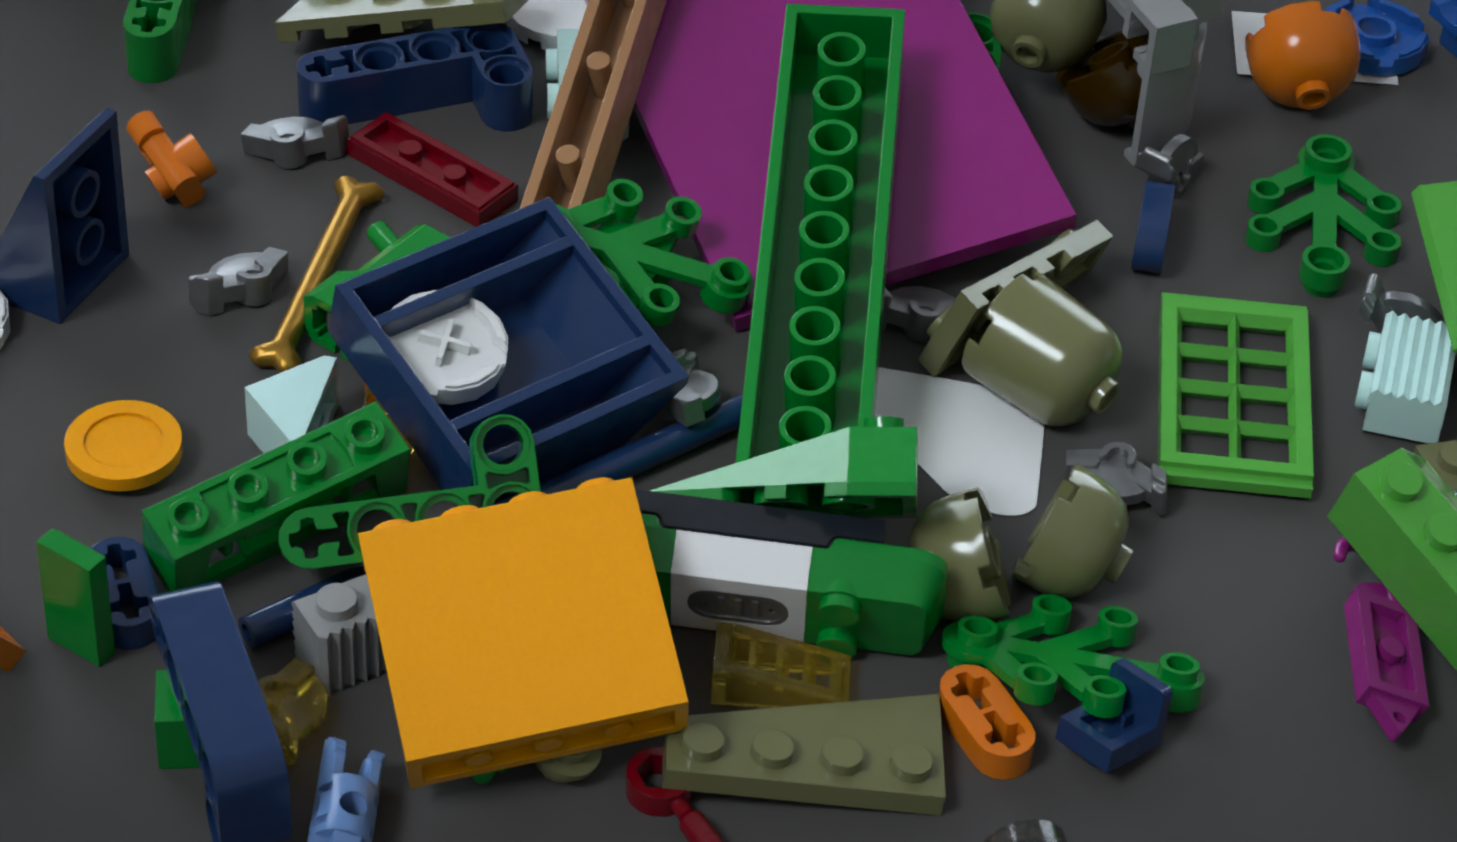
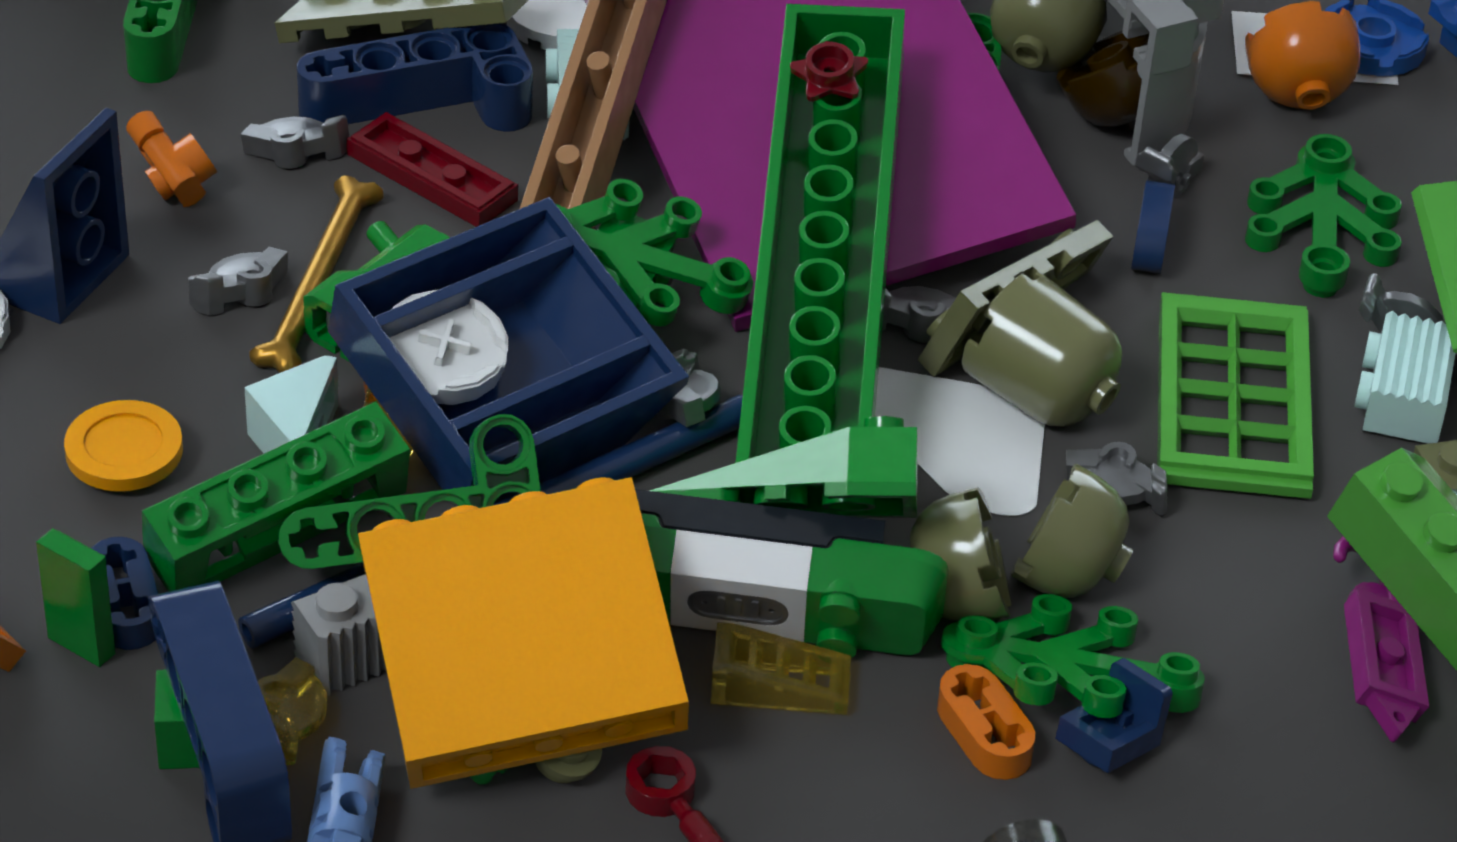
(827, 754): olive wing -> none
(828, 57): none -> dark red plate

